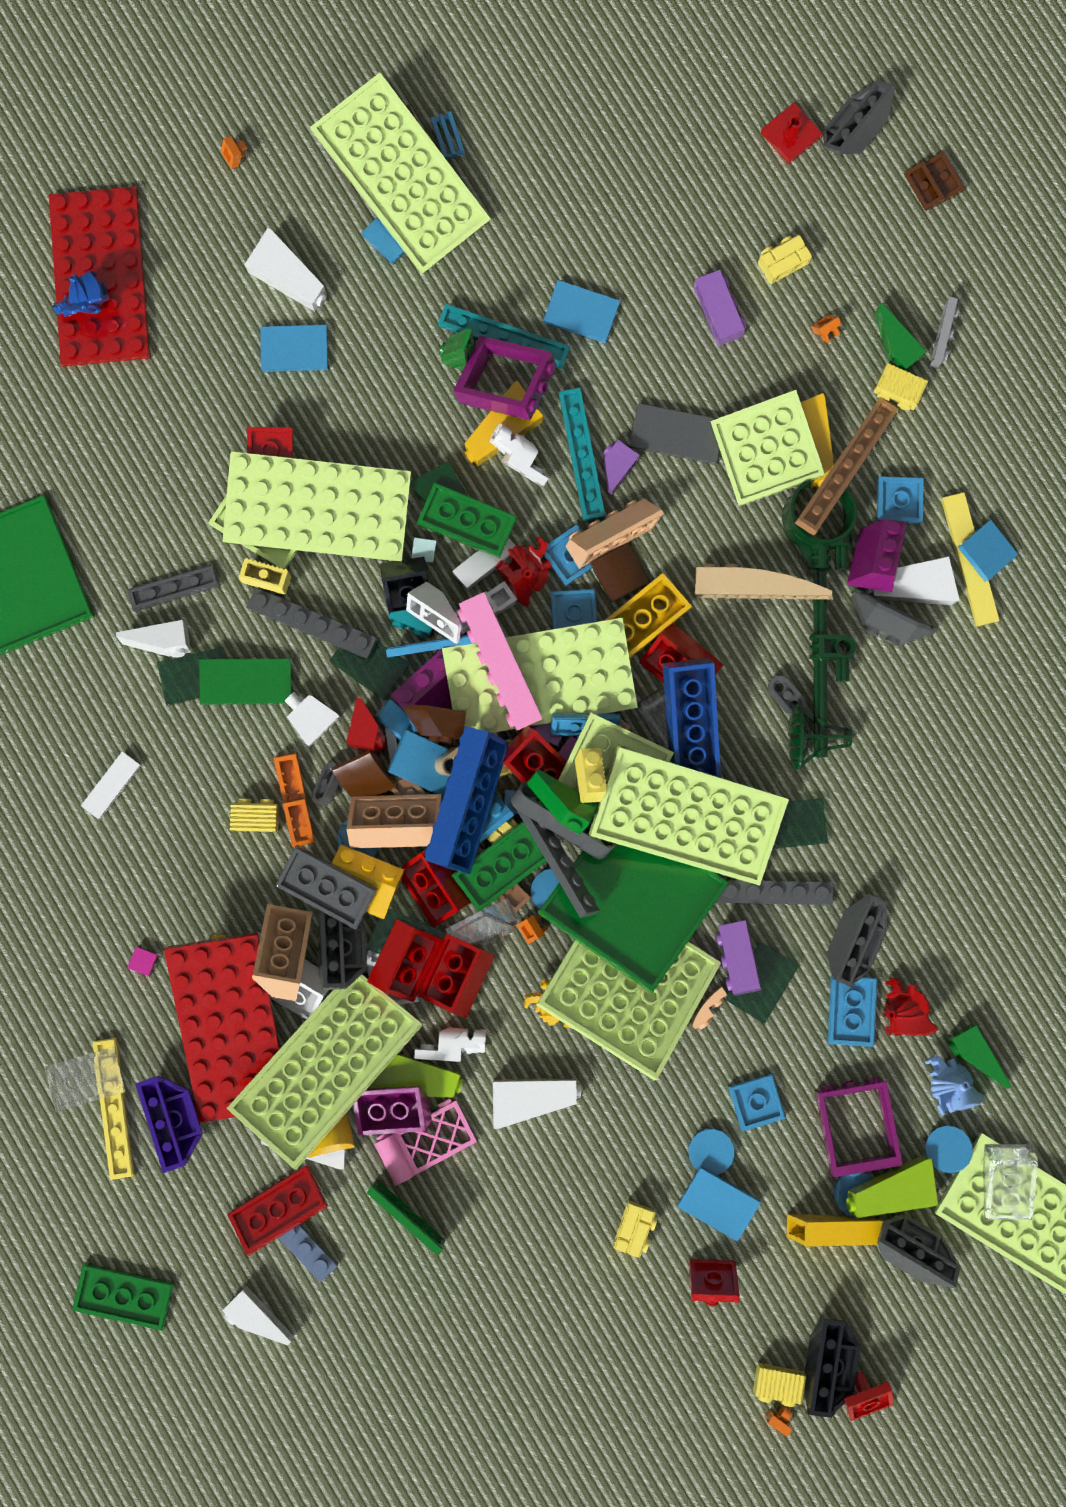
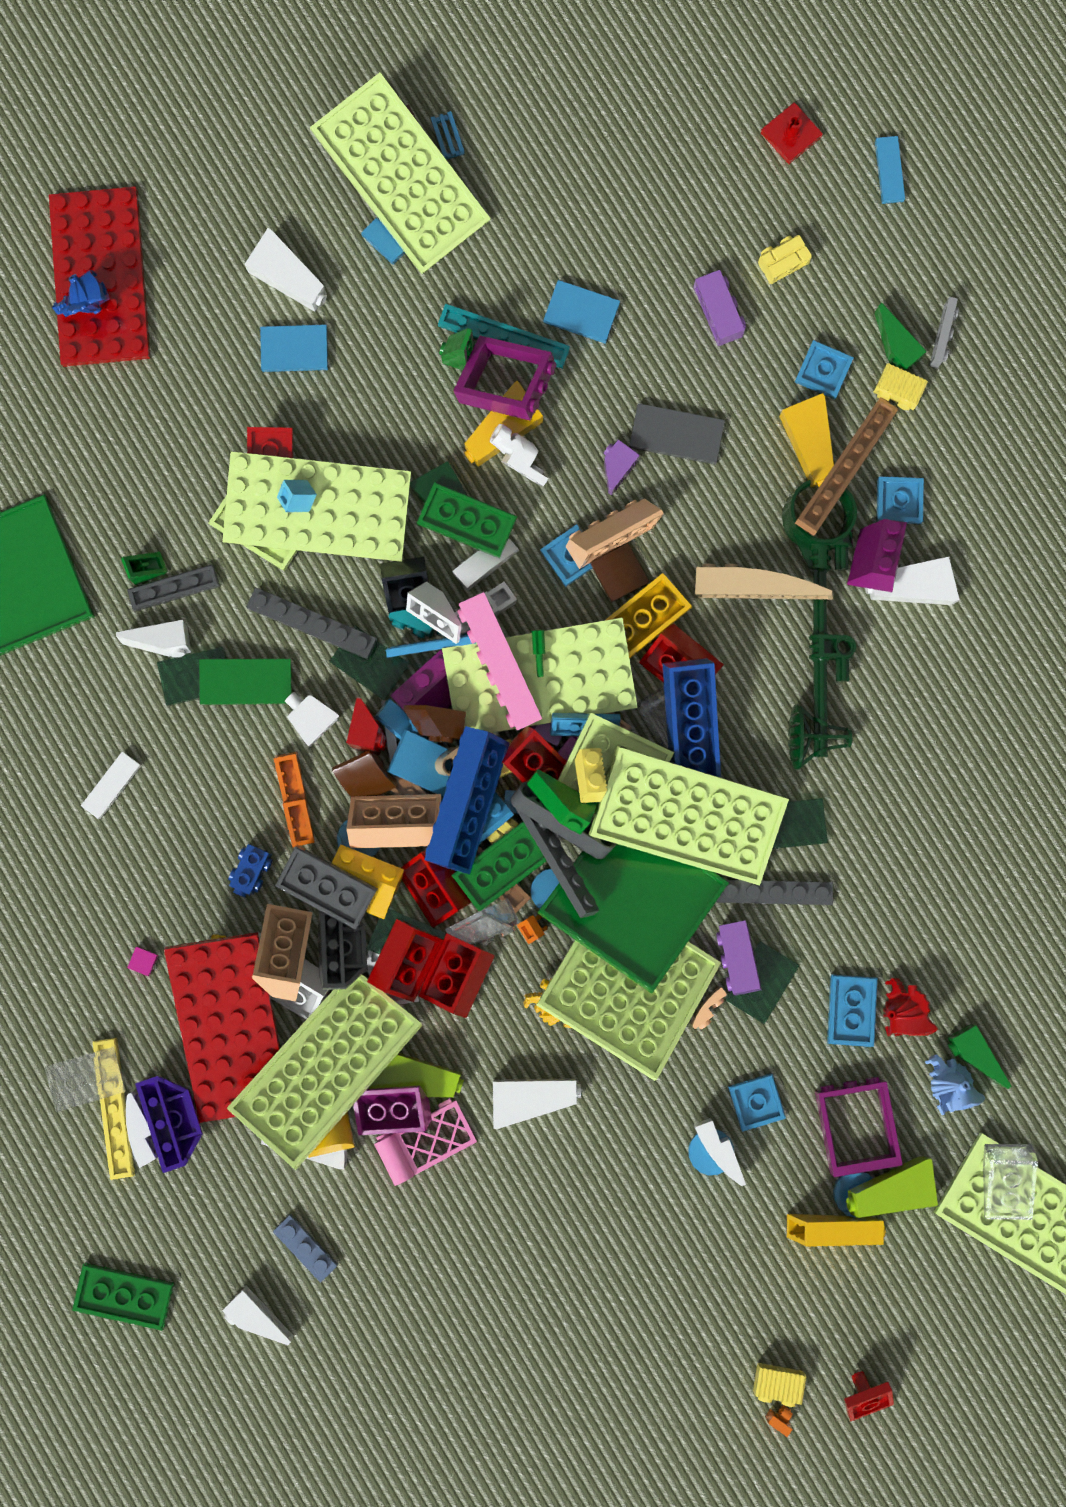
(138, 1131): none -> white slope
(144, 567): none -> green slope
(233, 151): orange tile -> none
(248, 874): none -> blue brick
(254, 816): light yellow brick -> none
(265, 576): light yellow brick -> none
(277, 1210): red tile -> none
(296, 495): none -> medium azure panel
(325, 786): dark grey plate -> none
(406, 1217): green tile -> none
(424, 548): light aqua tile -> none
(452, 1044): white plate -> none
(525, 571): red helmet -> none
(538, 642): none -> green axle
(573, 607): dark azure tile -> none
(581, 454): teal plate -> none
(634, 1229): light yellow brick -> none
(713, 1281): red tile -> none
(718, 1203): dark azure tile -> none
(719, 1150): none -> white slope
(767, 448): yellowish green plate -> none
(787, 695): dark grey plate -> none
(824, 369): none -> dark azure plate
(826, 325): orange tile -> none
(830, 1367): black wedge -> none
(857, 940): dark grey wedge -> none
(859, 119): dark grey wedge -> none
(889, 169): none -> dark azure tile
(889, 621): dark grey wedge -> none
(918, 1251): dark grey wedge -> none
(934, 181): reddish brown slope -> none
(949, 1149): dark azure tile -> none
(977, 590): light yellow tile -> none
(987, 550): dark azure tile -> none

